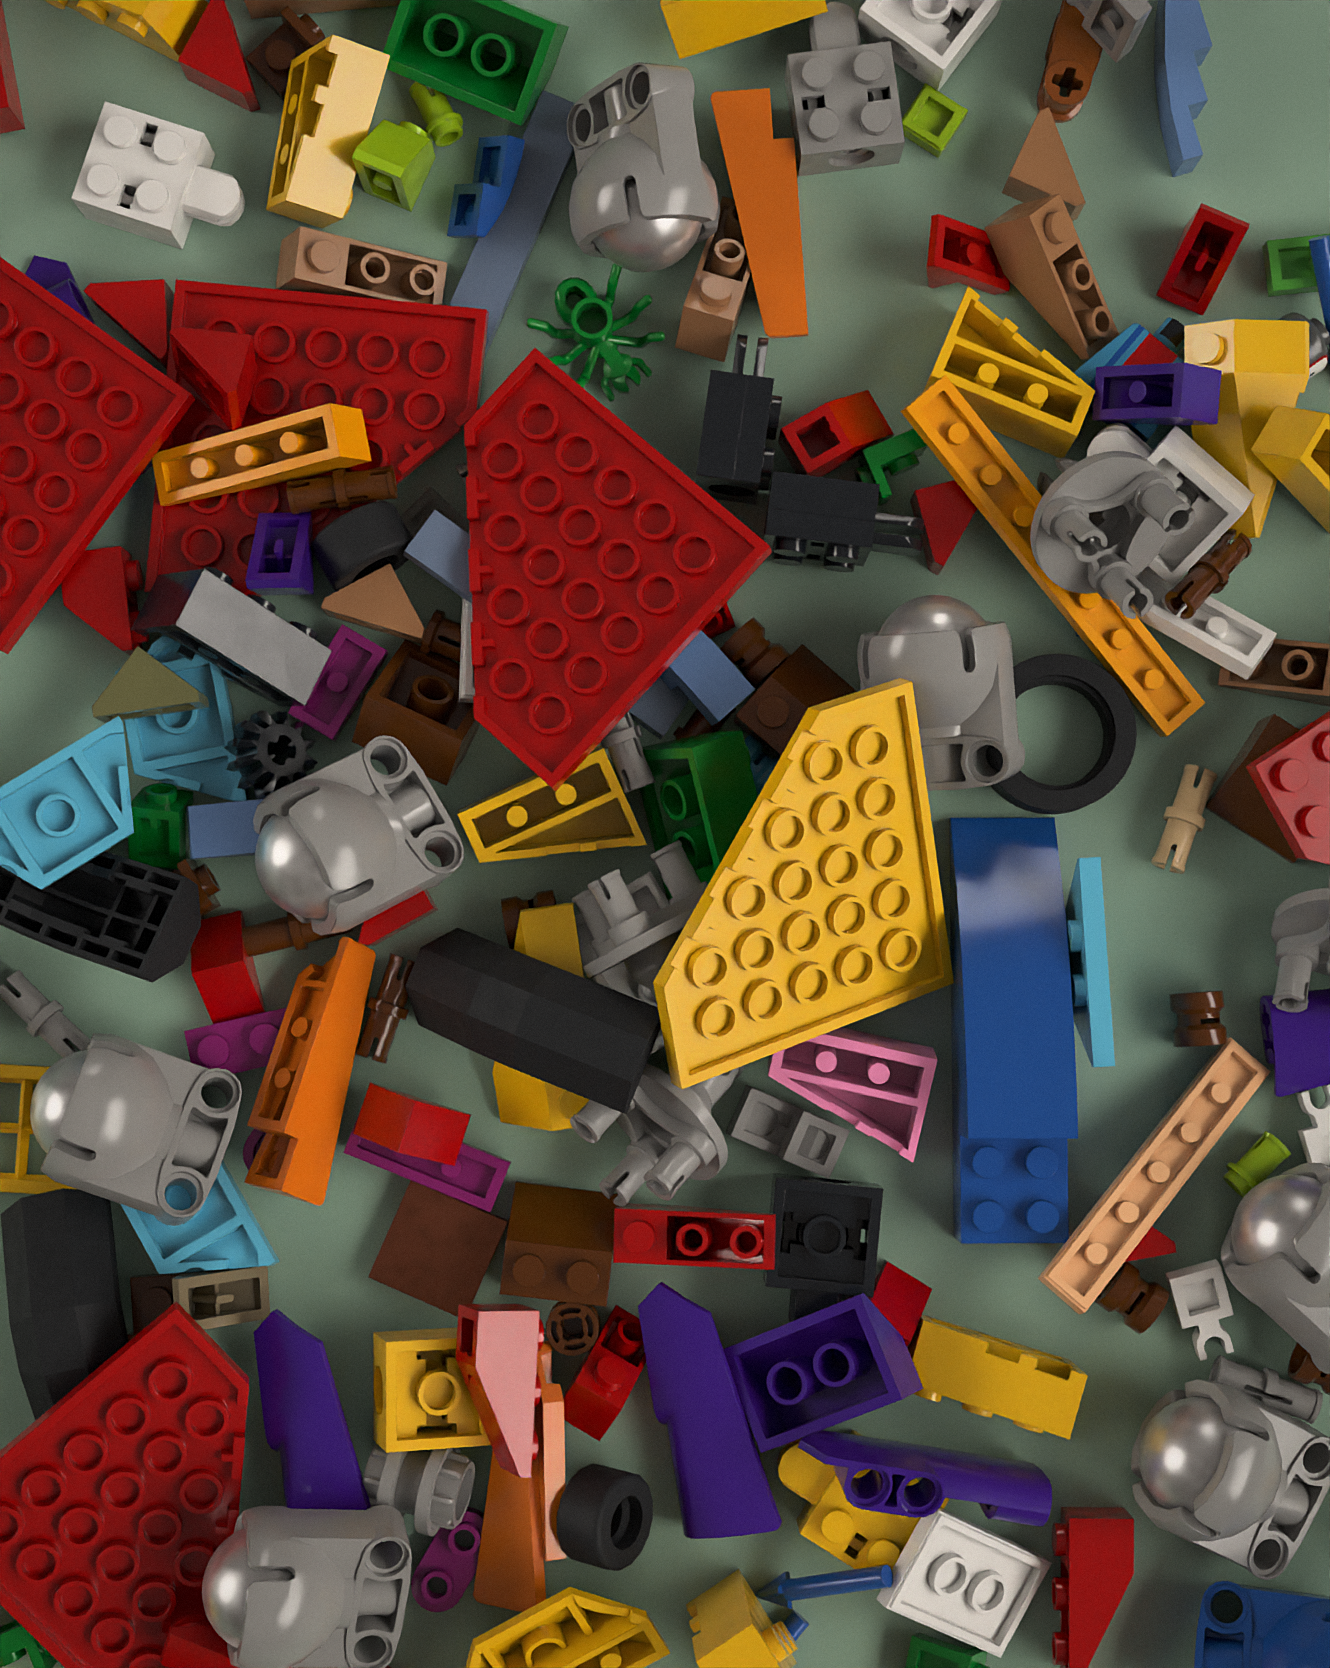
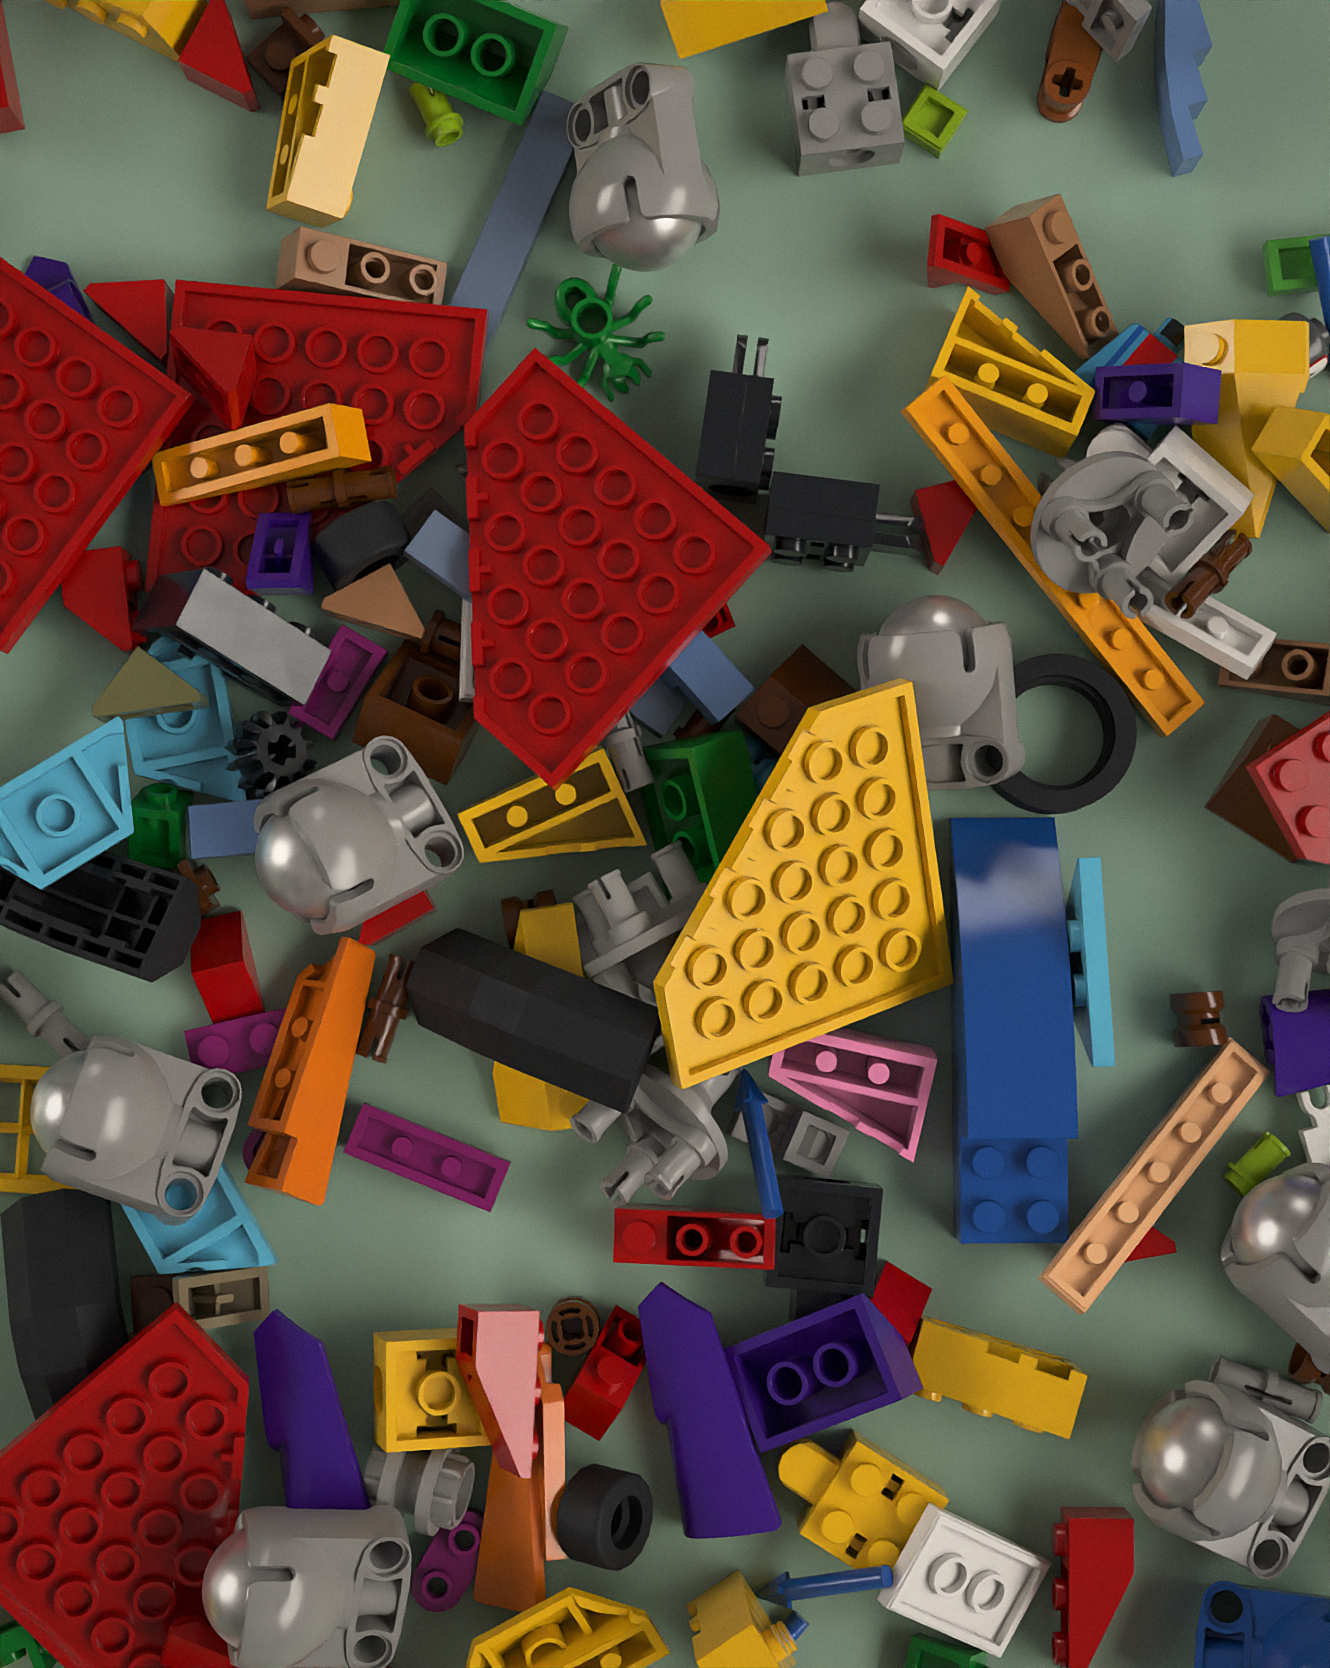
(156, 174): white brick -> none
(280, 934): reddish brown pin -> none
(394, 162): lime slope -> none
(411, 1125): red slope -> none
(438, 1248): copper tile -> none
(480, 203): blue slope -> none
(559, 1244): reddish brown slope -> none
(716, 290): medium nougat slope -> none
(750, 1101): none -> blue piece
(753, 653): reddish brown wheel -> none
(767, 206): orange wedge -> none
(833, 434): red slope -> none
(894, 454): green bracket -> none
(1002, 1486): dark purple panel -> none
(1044, 168): medium nougat slope -> none
(1133, 1298): reddish brown wheel -> none
(1184, 818): tan pin -> none
(1200, 1301): white plate -> none
(1201, 258): red slope -> none

